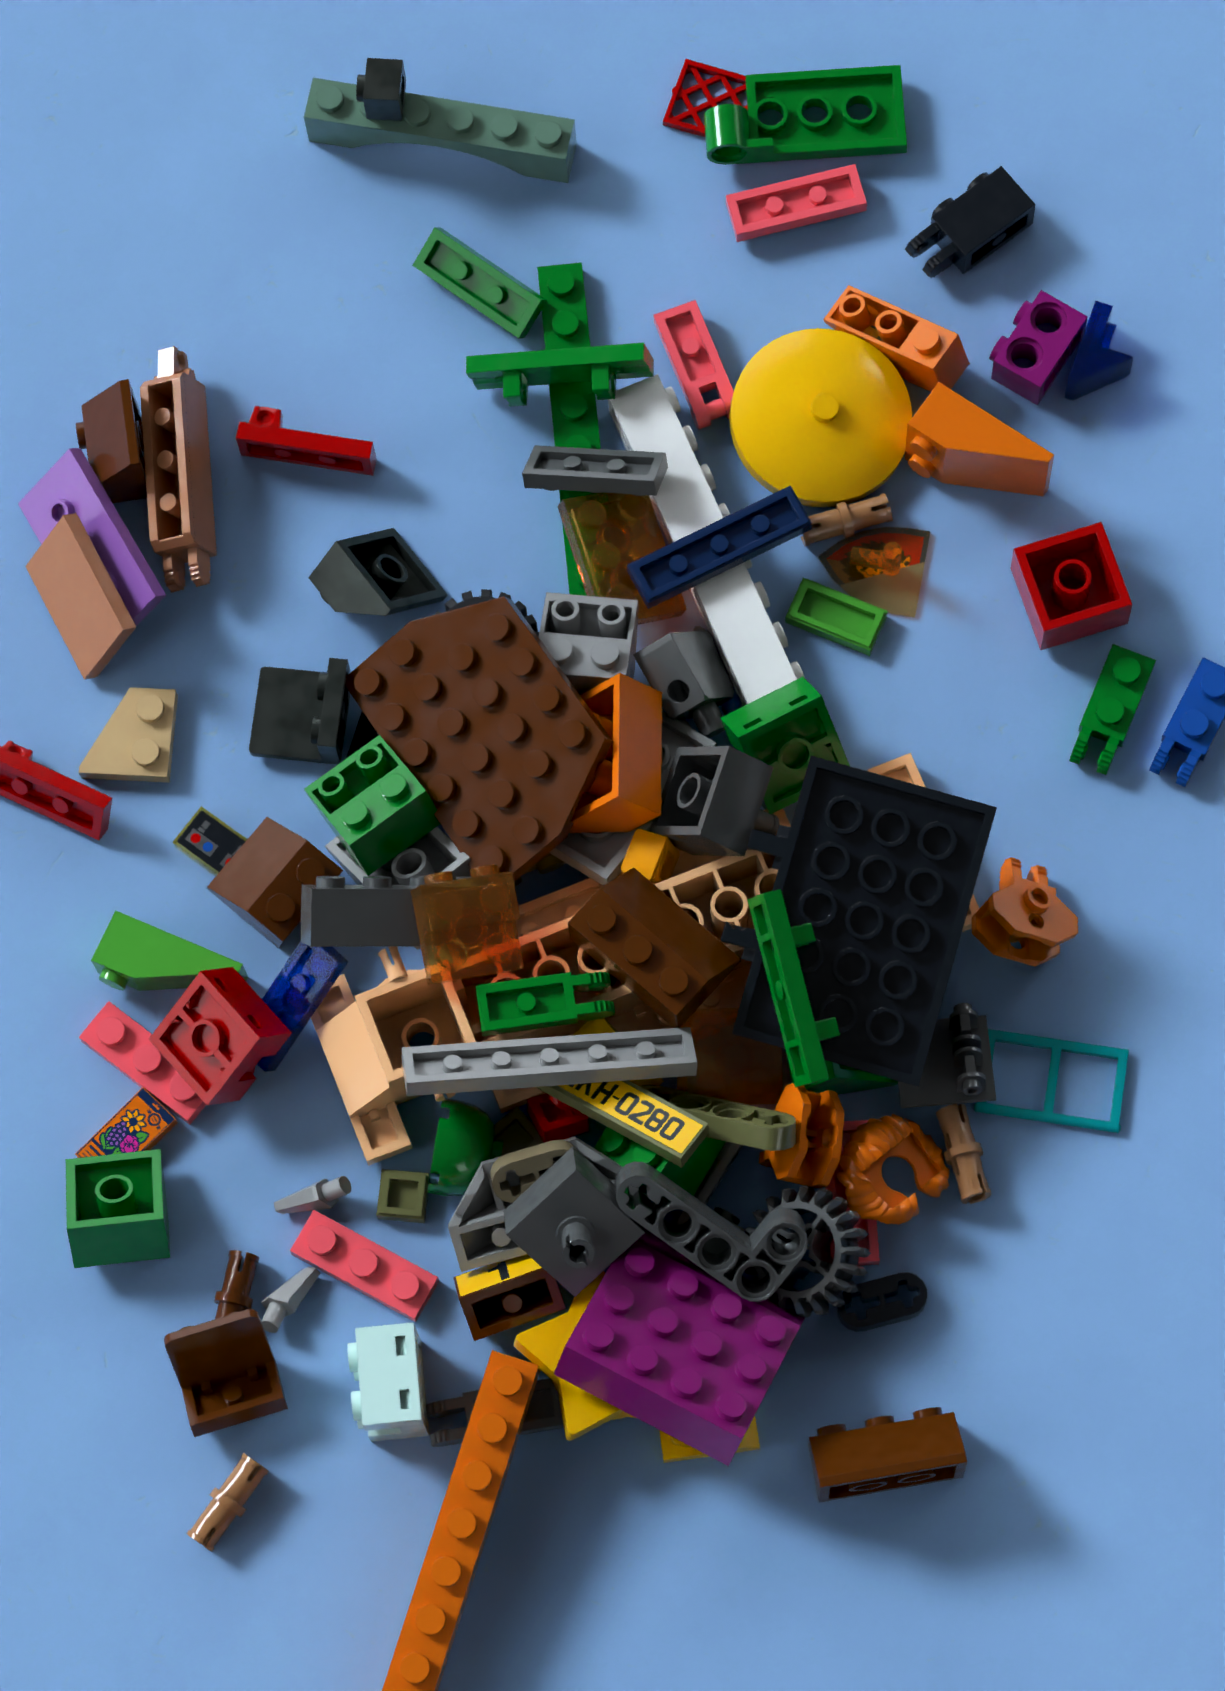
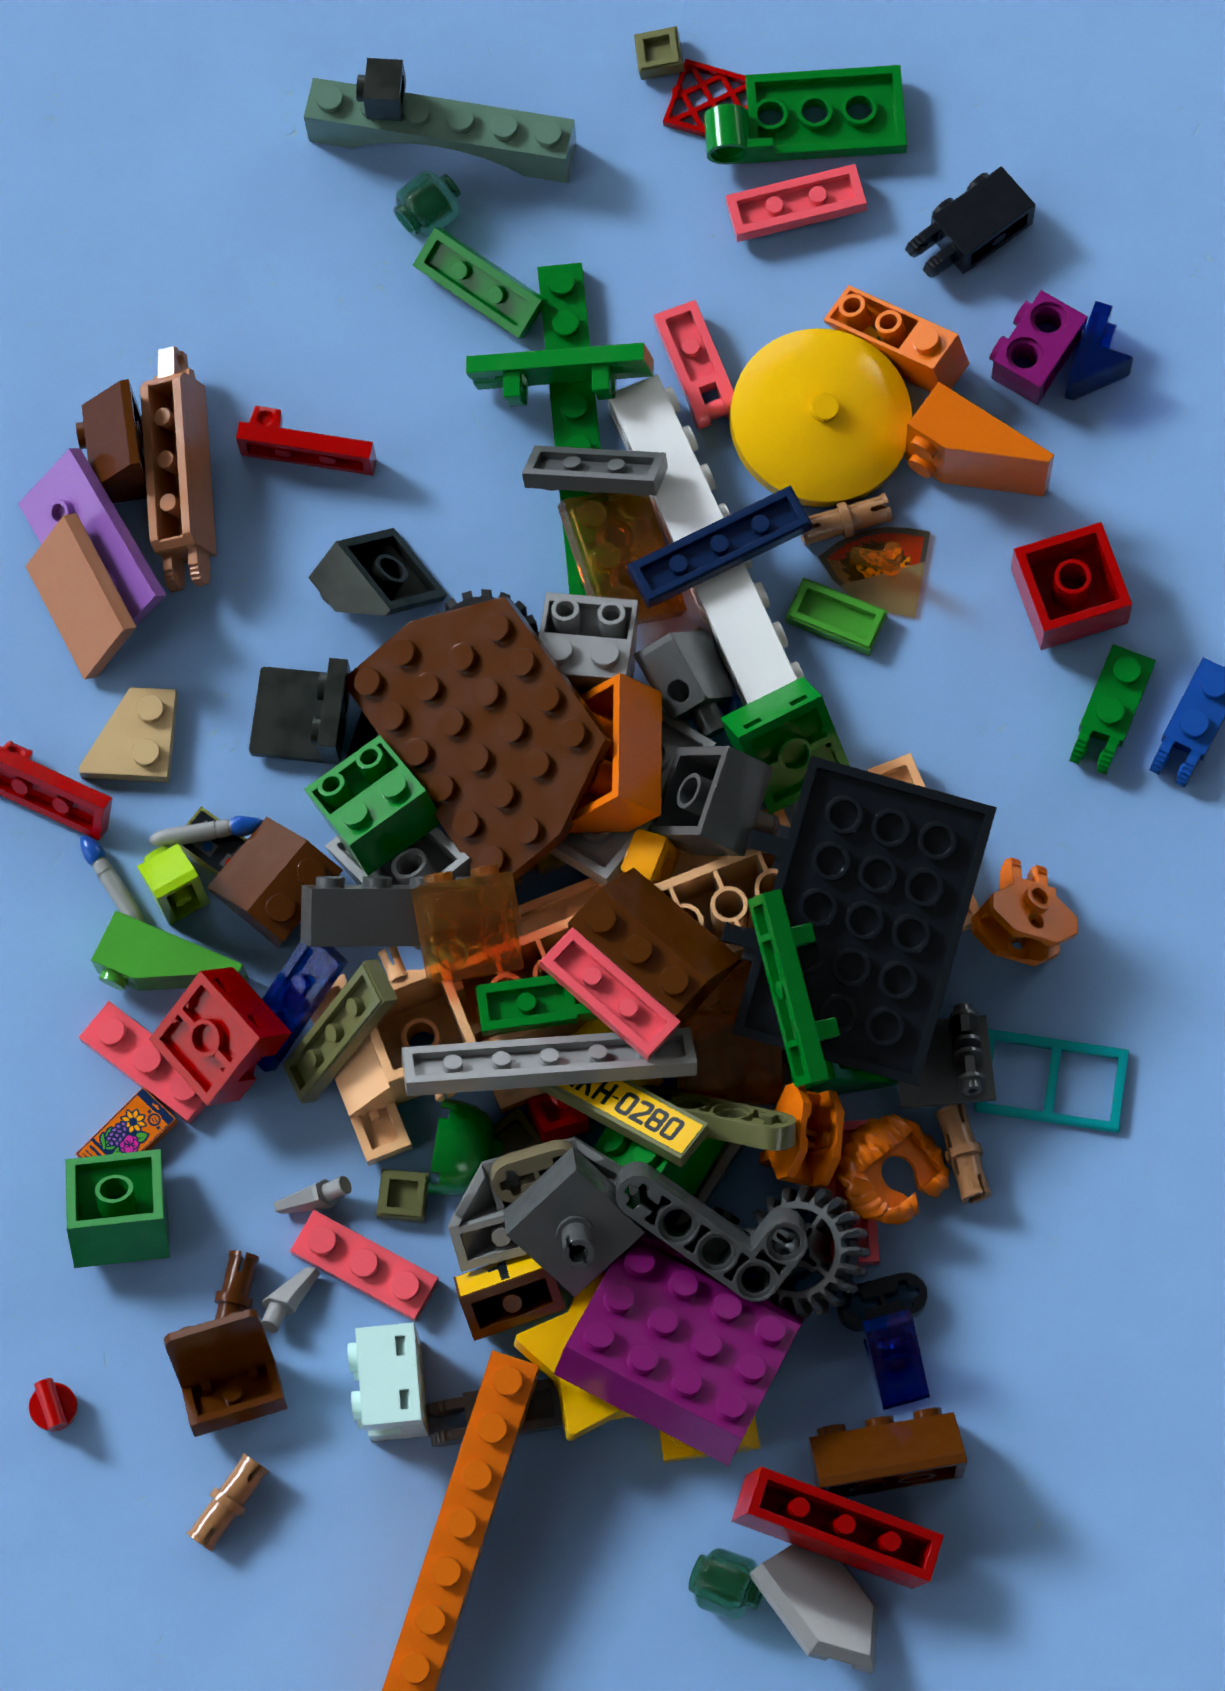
(52, 1405): none -> red plate
(95, 856): none -> light grey piece
(173, 883): none -> lime slope
(236, 826): none -> light grey piece
(340, 1031): none -> olive tile
(427, 203): none -> clear green head
(610, 993): none -> coral plate
(659, 53): none -> olive tile
(724, 1583): none -> clear green head
(821, 1606): none -> light grey tile
(837, 1528): none -> red brick
(895, 1359): none -> clear blue slope

